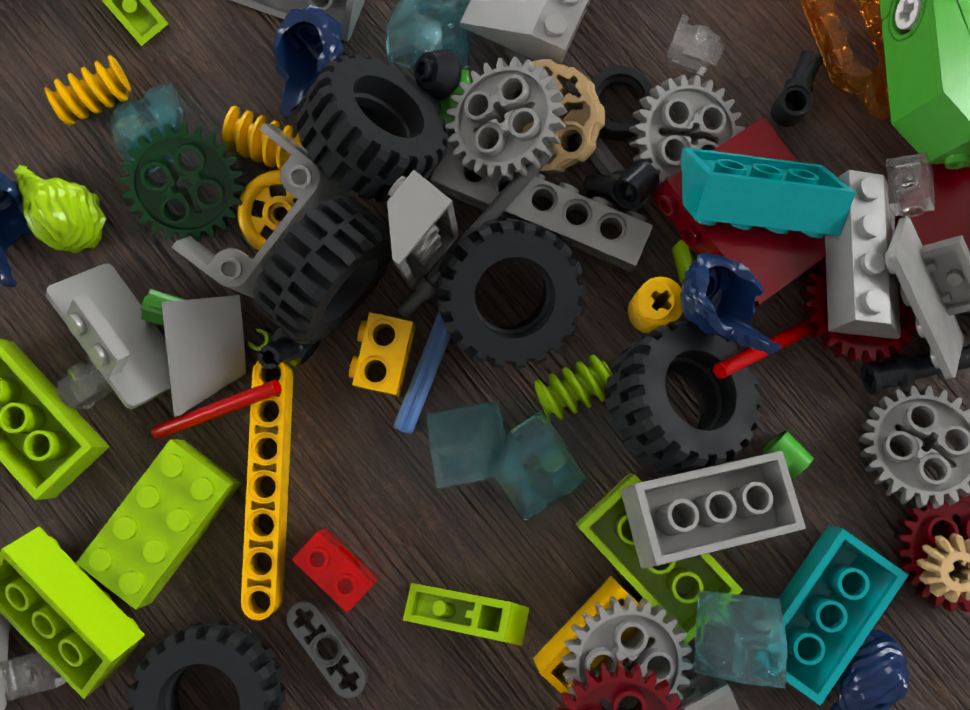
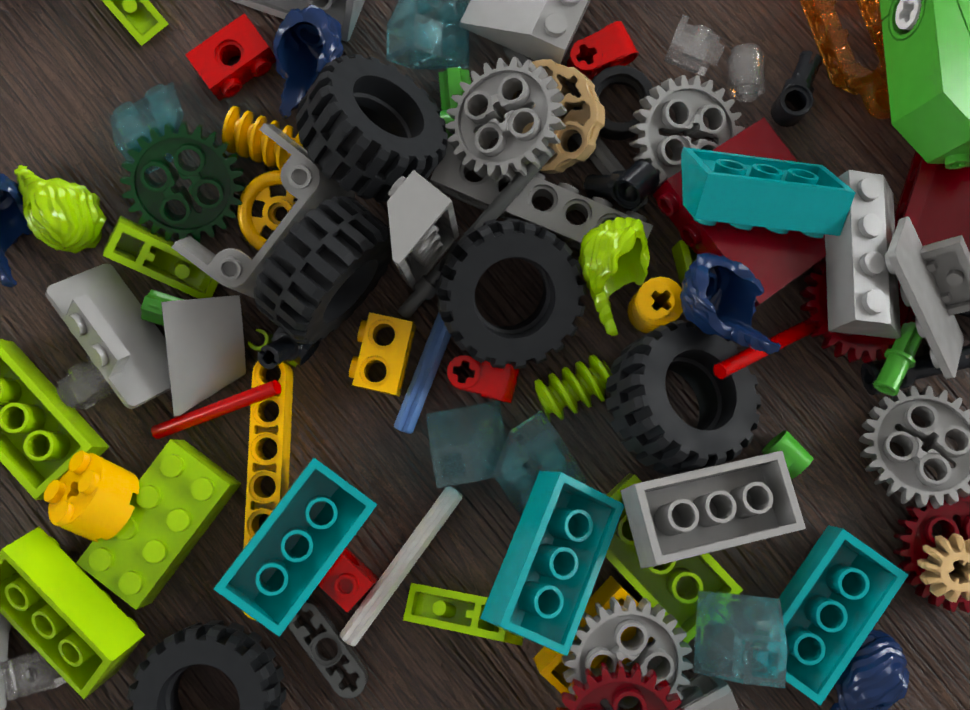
(89, 92): yellow piece -> none
(92, 497): none -> yellow brick
(153, 256): none -> lime slope
(235, 39): none -> red brick
(295, 547): none -> teal slope
(400, 566): none -> white axle
(438, 73): black cone -> none
(487, 380): none -> red piece
(553, 561): none -> teal slope
(603, 49): none -> red piece
(613, 258): none -> lime hair
(746, 72): none -> clear brick
(898, 360): none -> bright green axle
(913, 172): clear brick -> none

